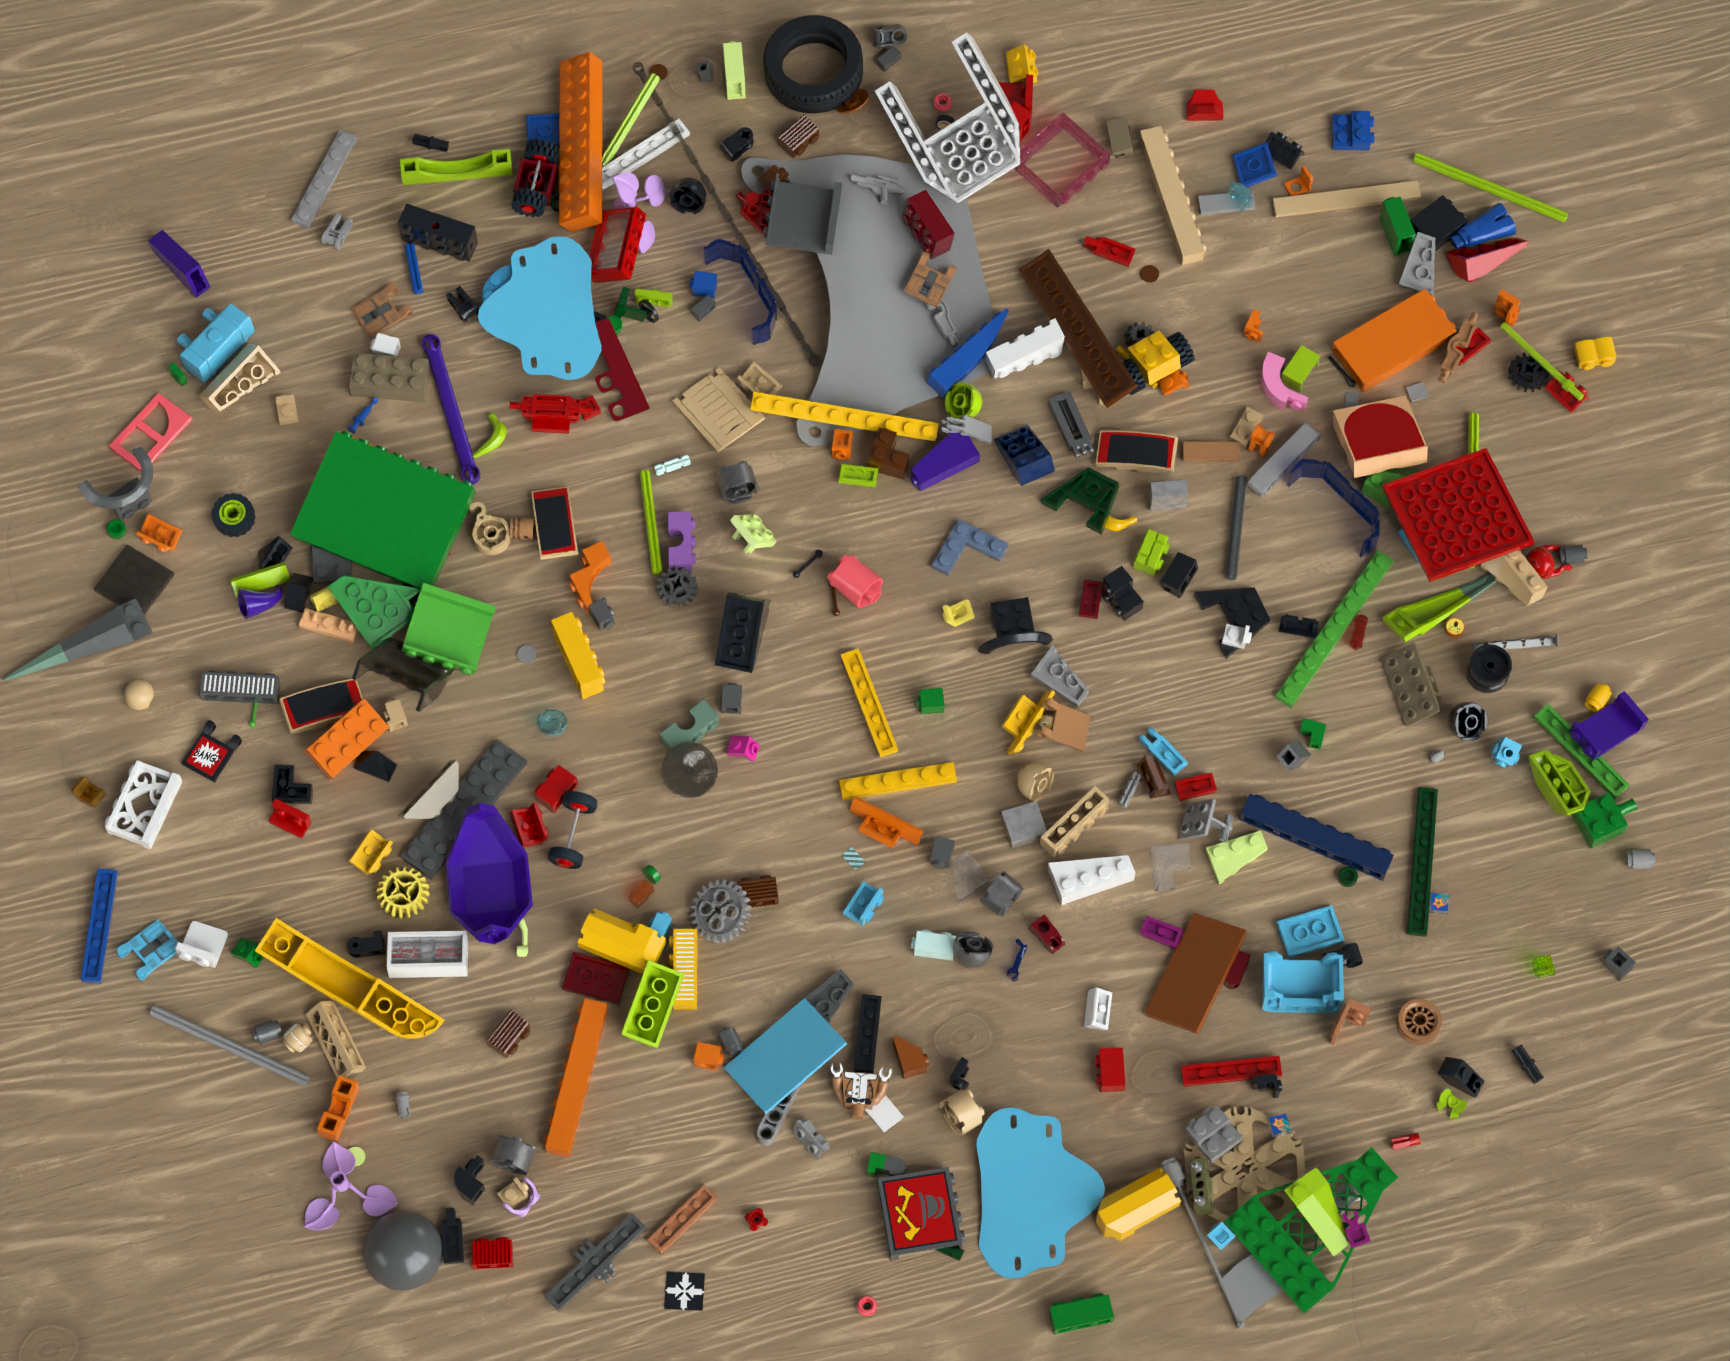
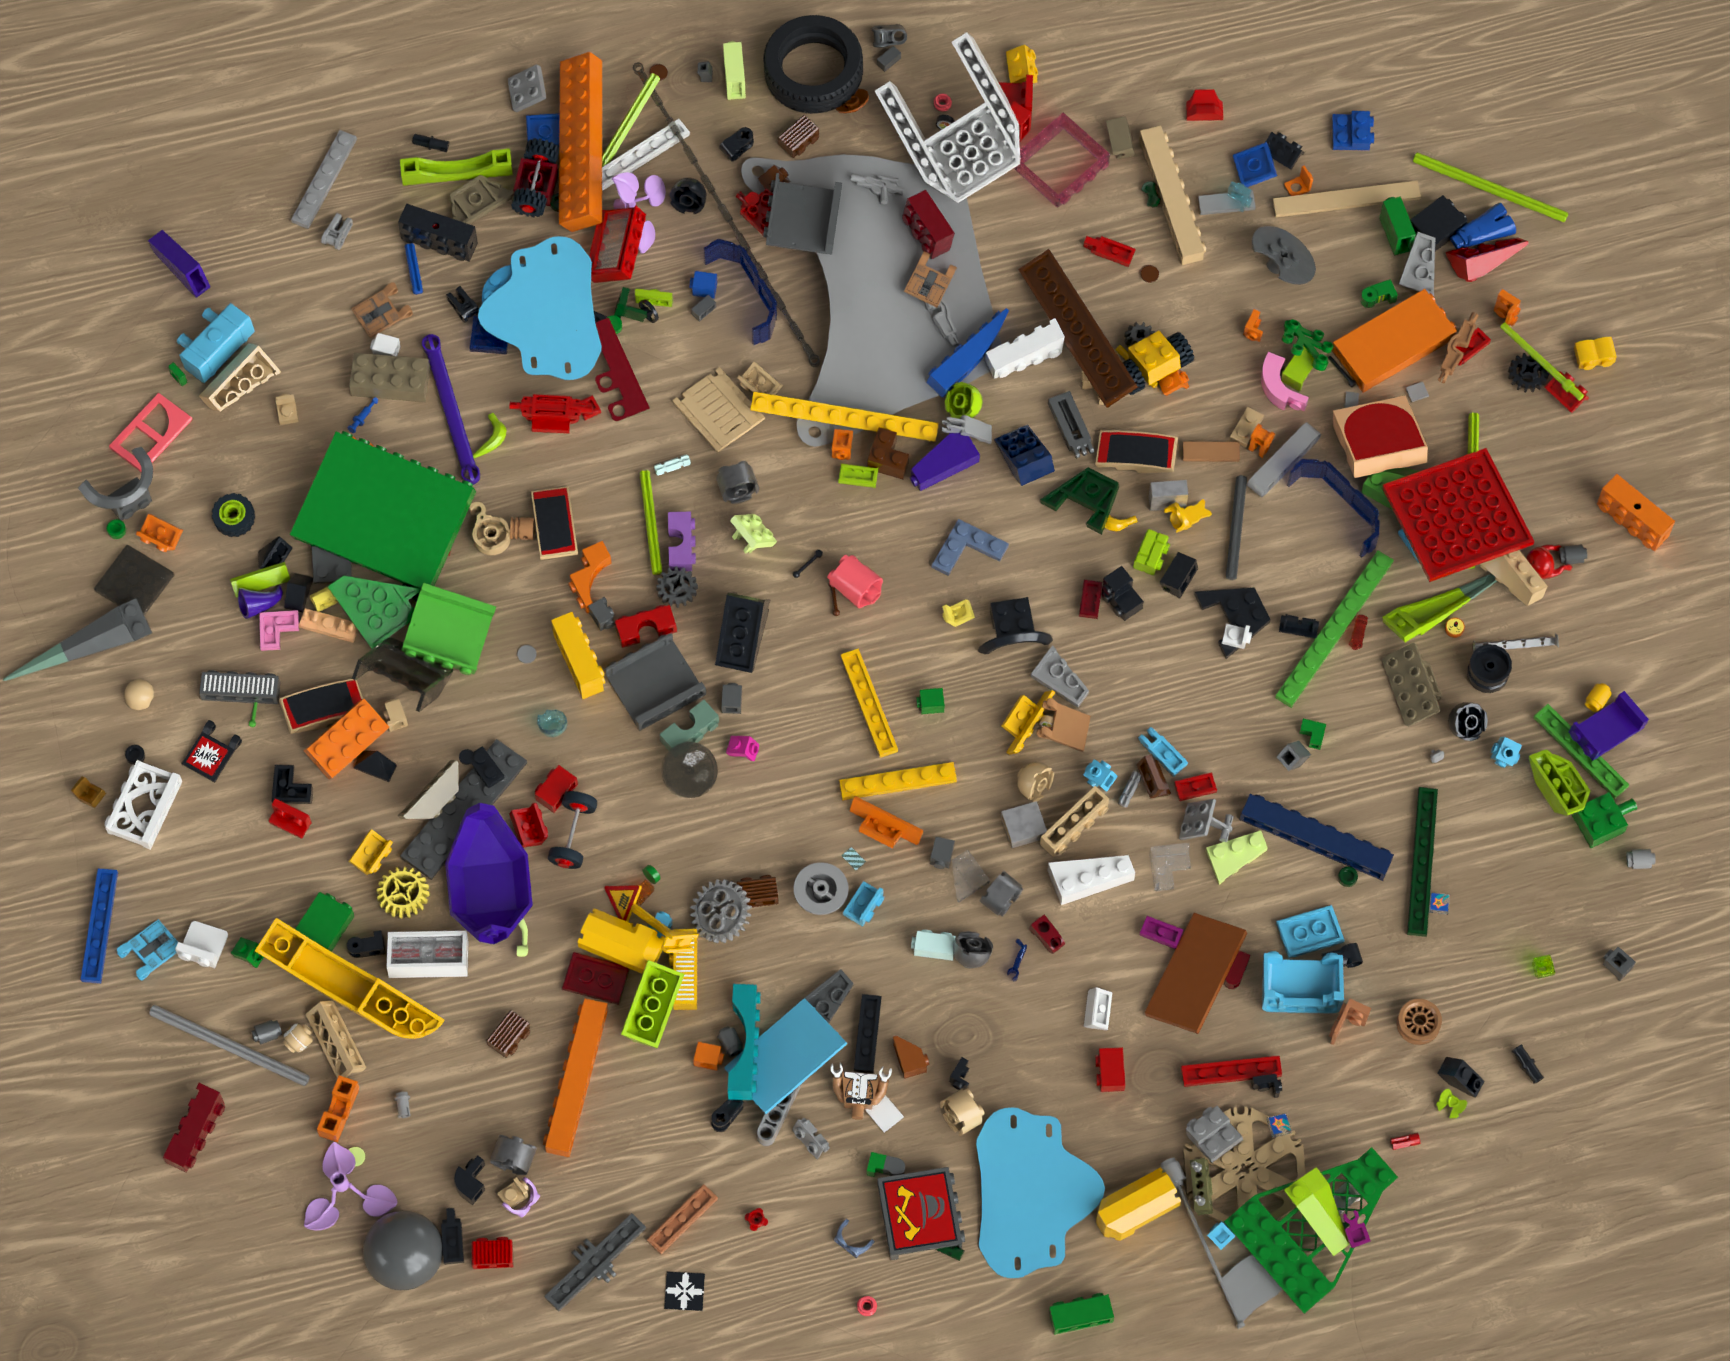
(134, 753): none -> black tile
(194, 1128): none -> dark red wedge
(272, 624): none -> bright pink plate
(326, 920): none -> green brick
(478, 199): none -> dark tan wing
(483, 765): none -> black hinge
(484, 341): none -> clear blue wing
(526, 88): none -> light grey plate
(624, 903): none -> yellow piece
(654, 681): none -> dark grey panel
(659, 618): none -> red arch
(728, 1111): none -> black piece
(741, 1076): none -> teal arch
(820, 888): none -> light grey piece
(852, 1250): none -> sand blue cap
(1100, 775): none -> medium azure brick
(1153, 199): none -> dark green piece
(1184, 518): none -> yellow hair
(1286, 254): none -> dark grey piece
(1294, 328): none -> green plant
(1379, 293): none -> green leg
(1635, 512): none -> orange brick

